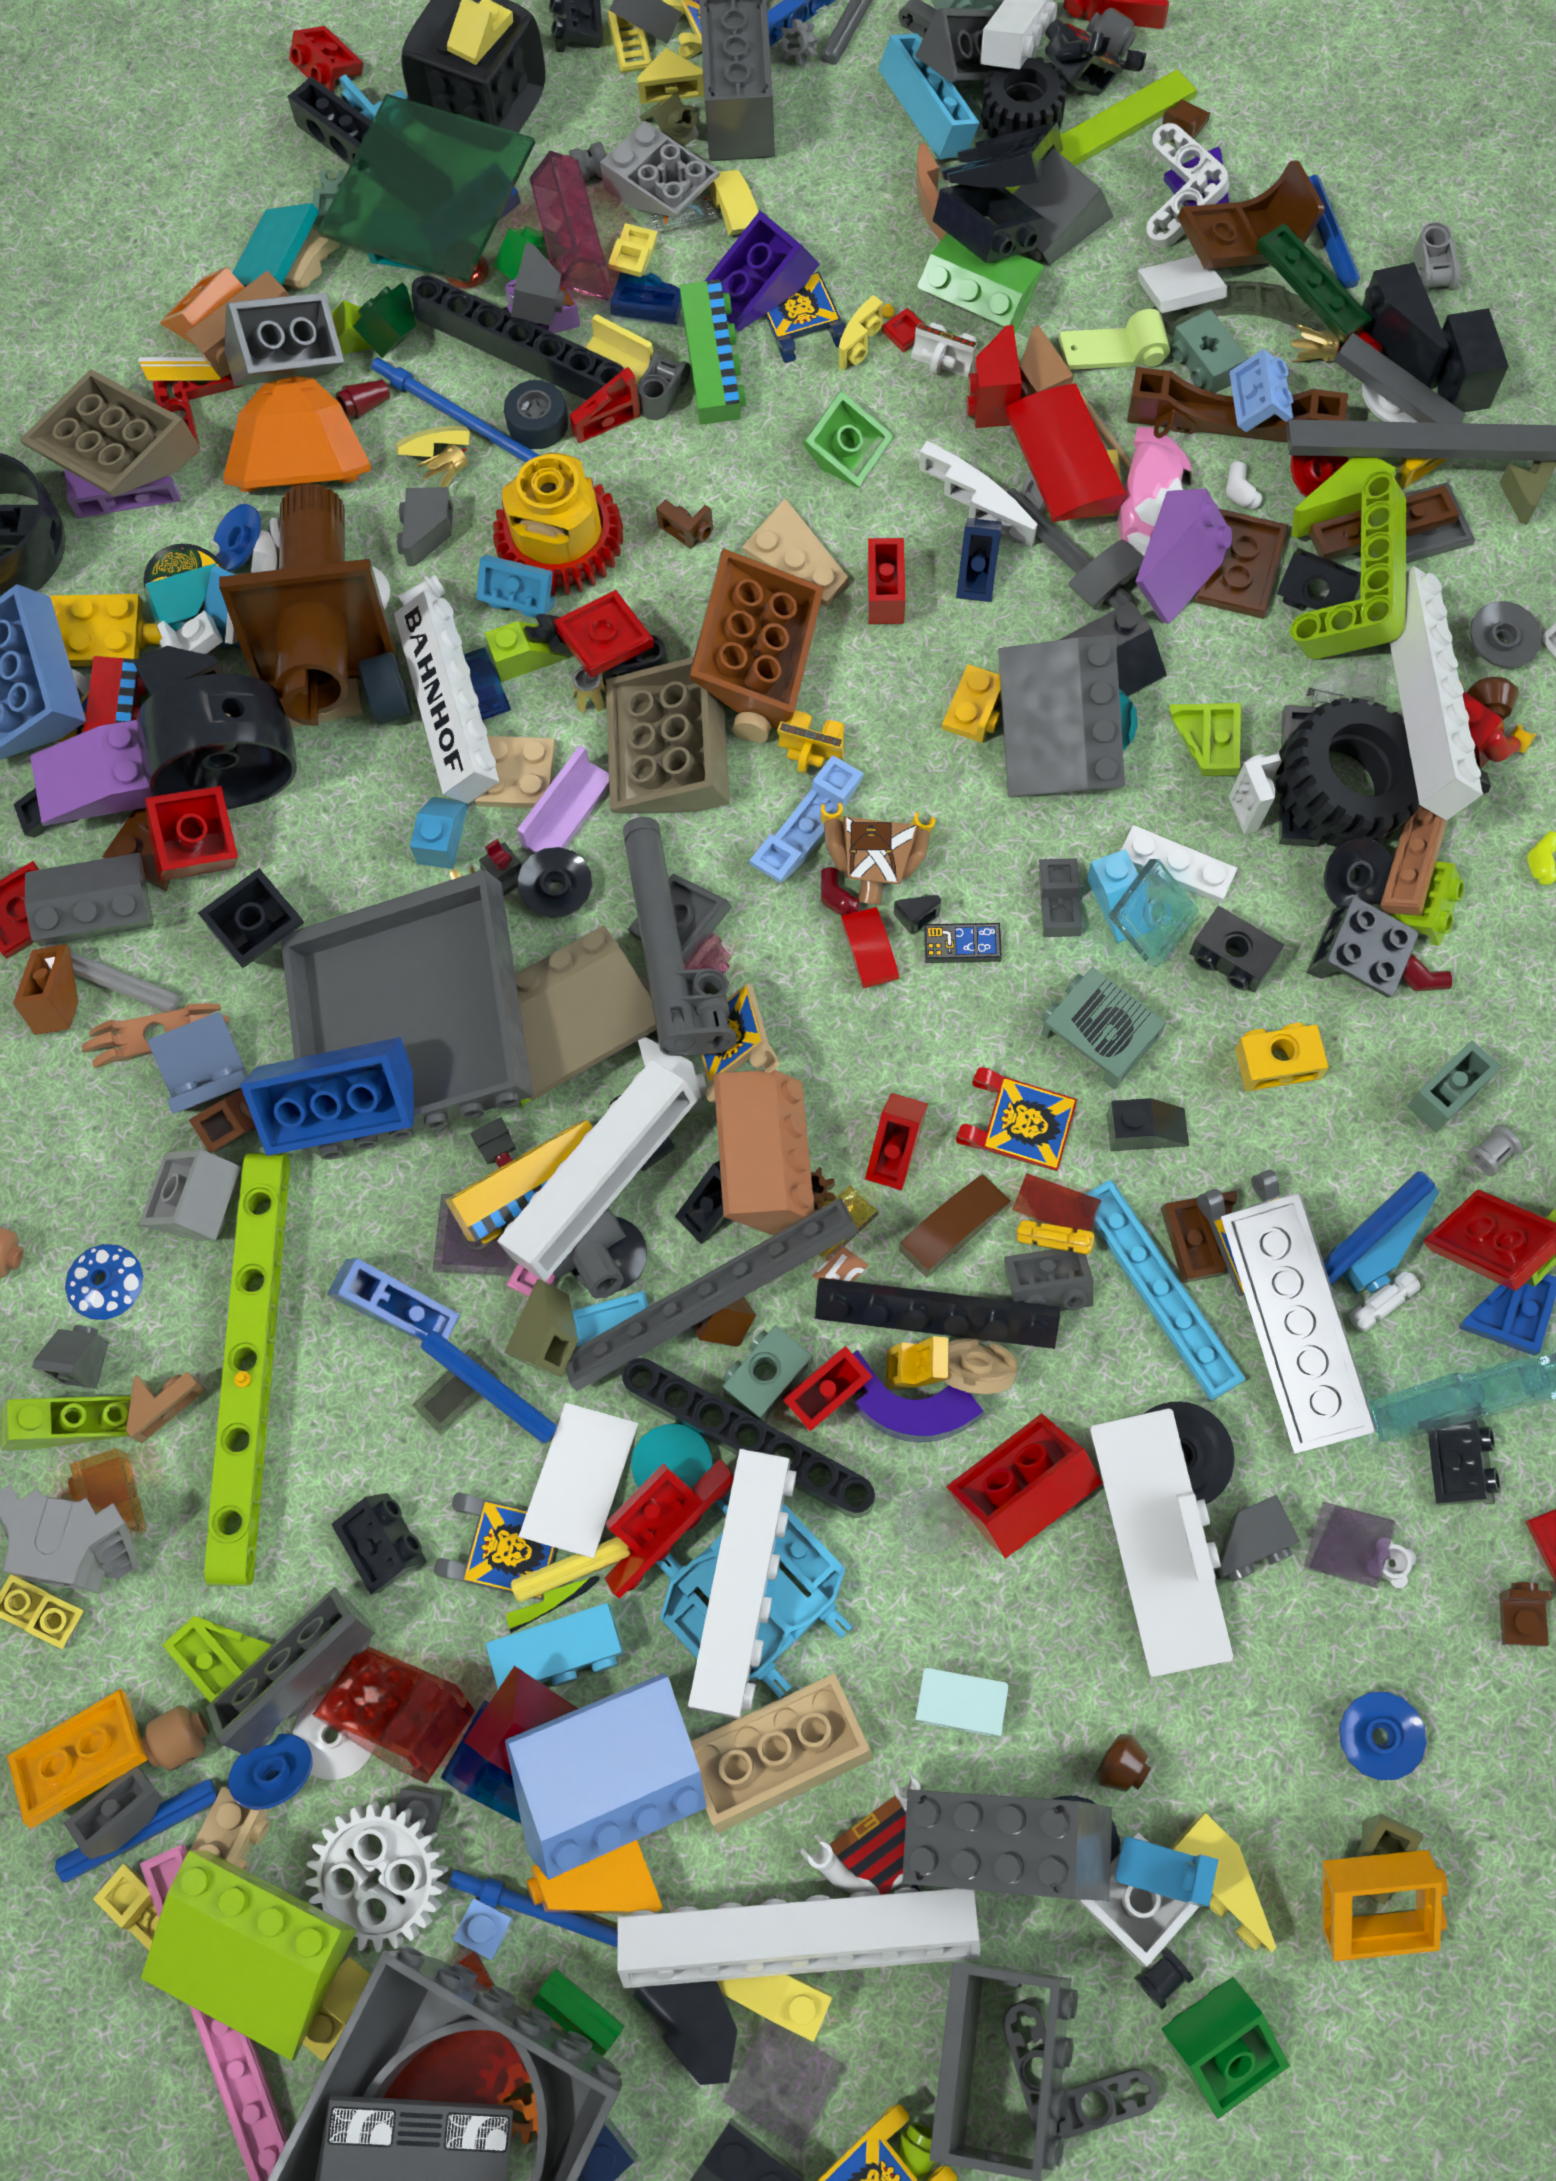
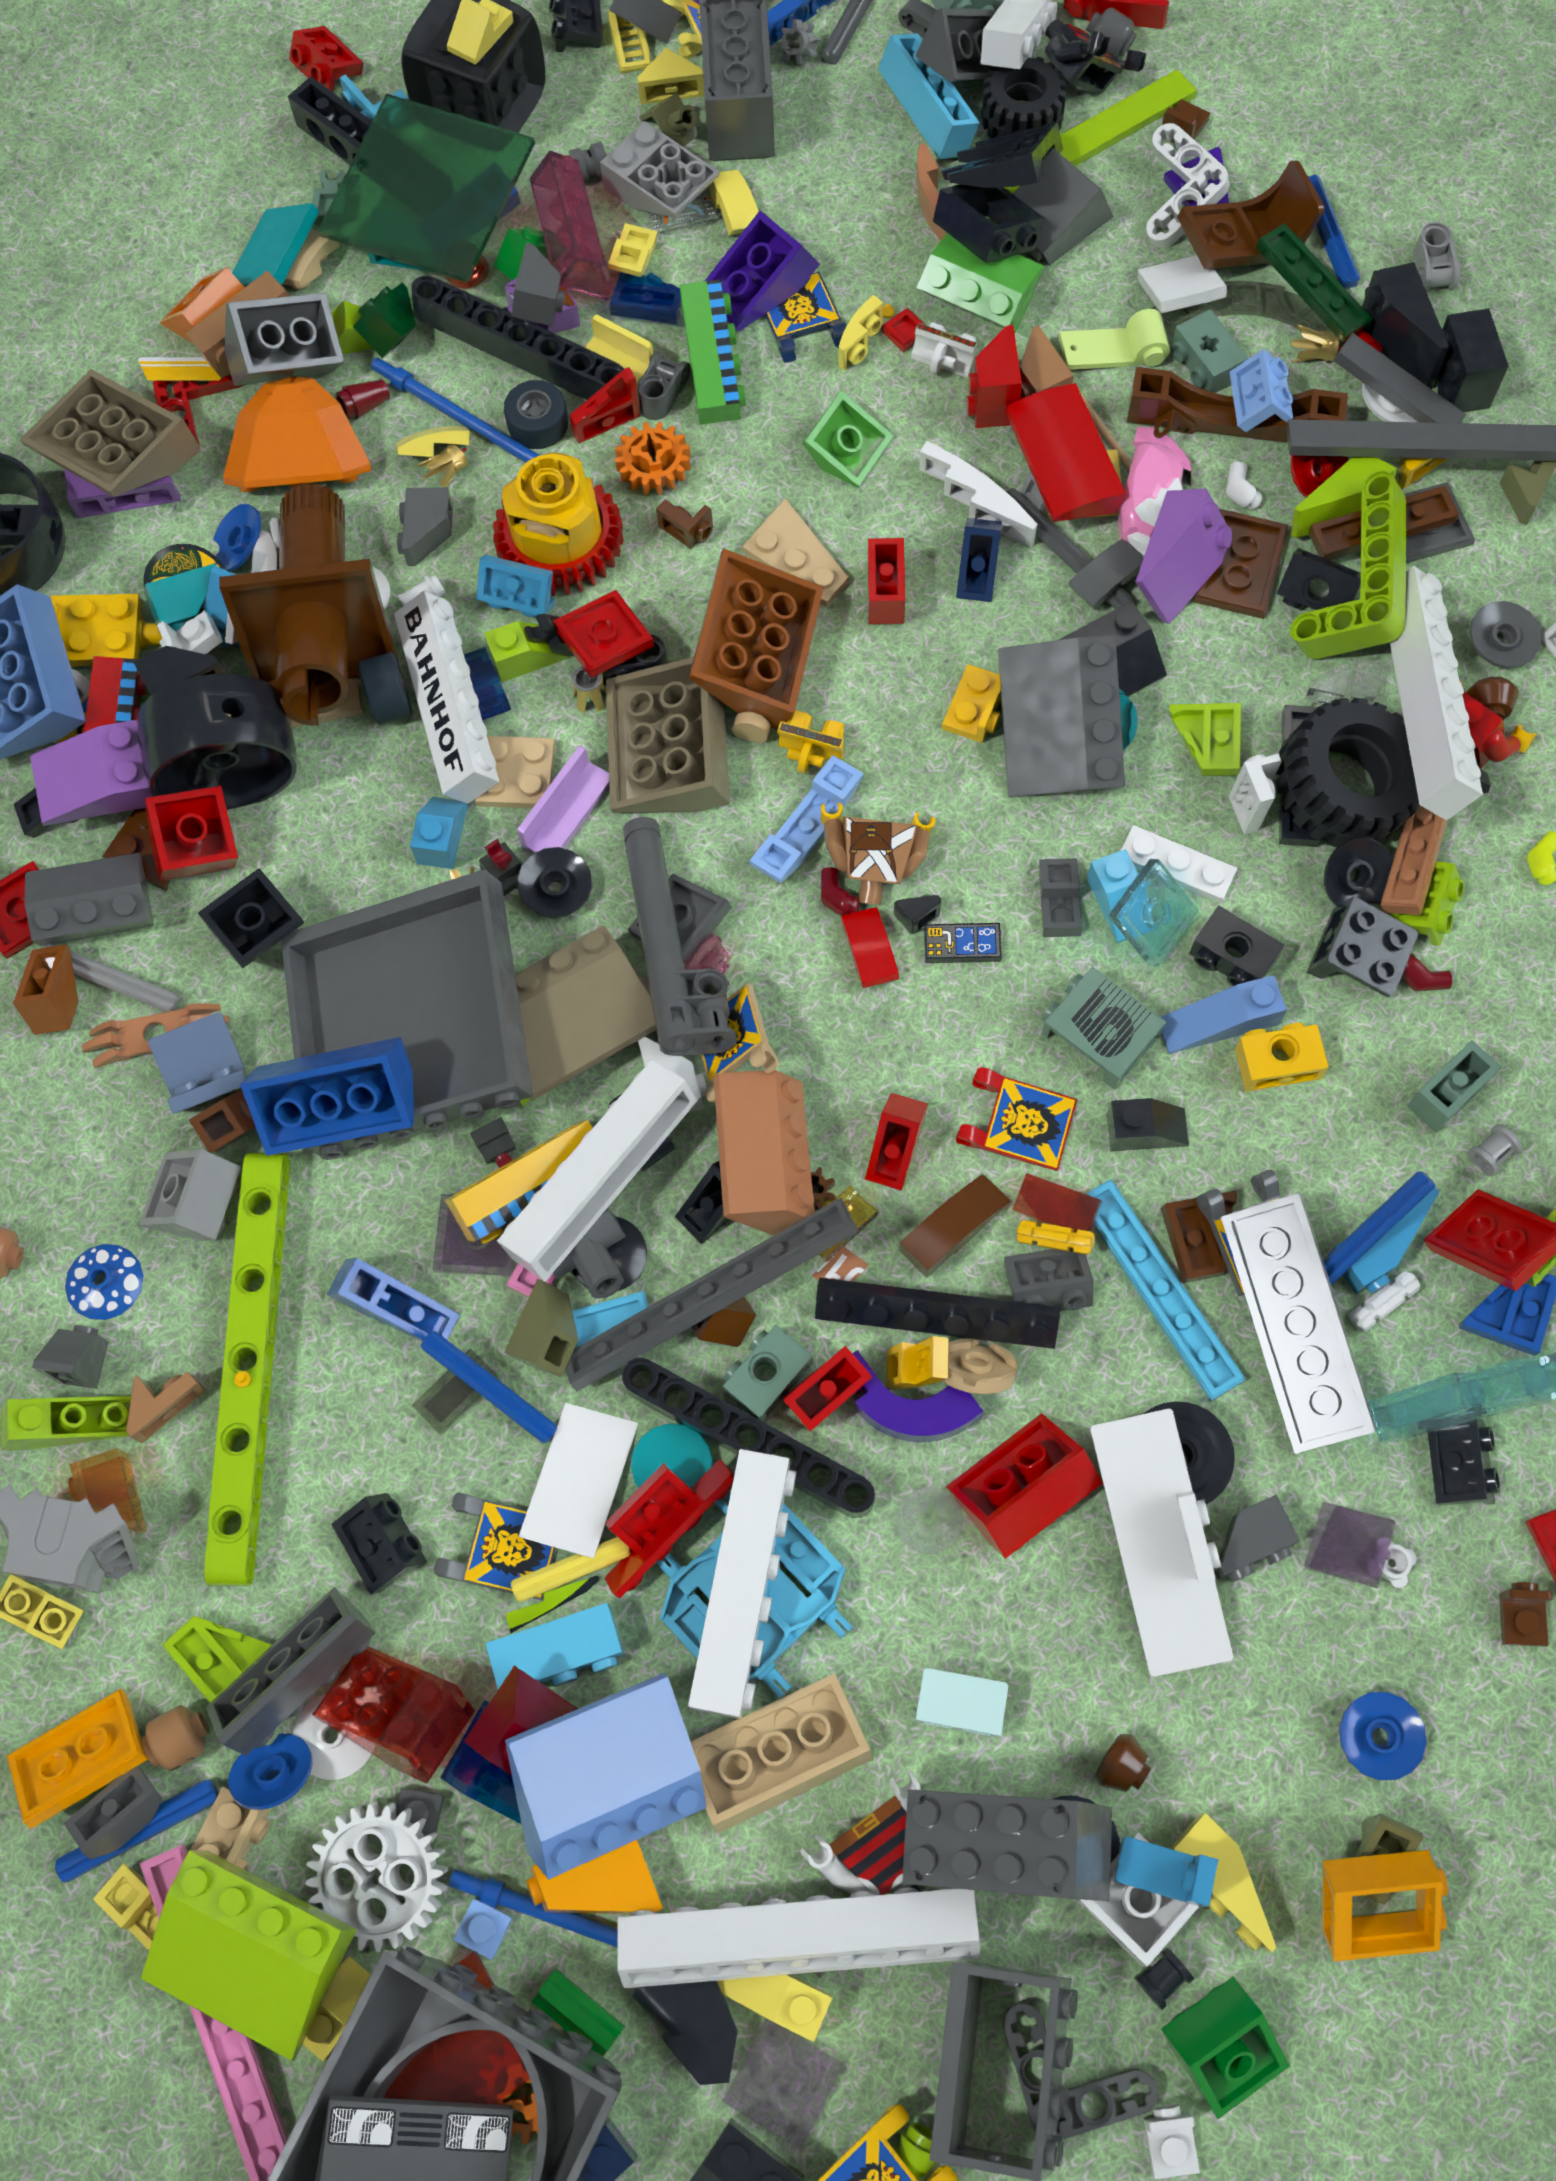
(636, 464): none -> orange gear
(1171, 2142): none -> white bracket
(1225, 1015): none -> medium blue slope

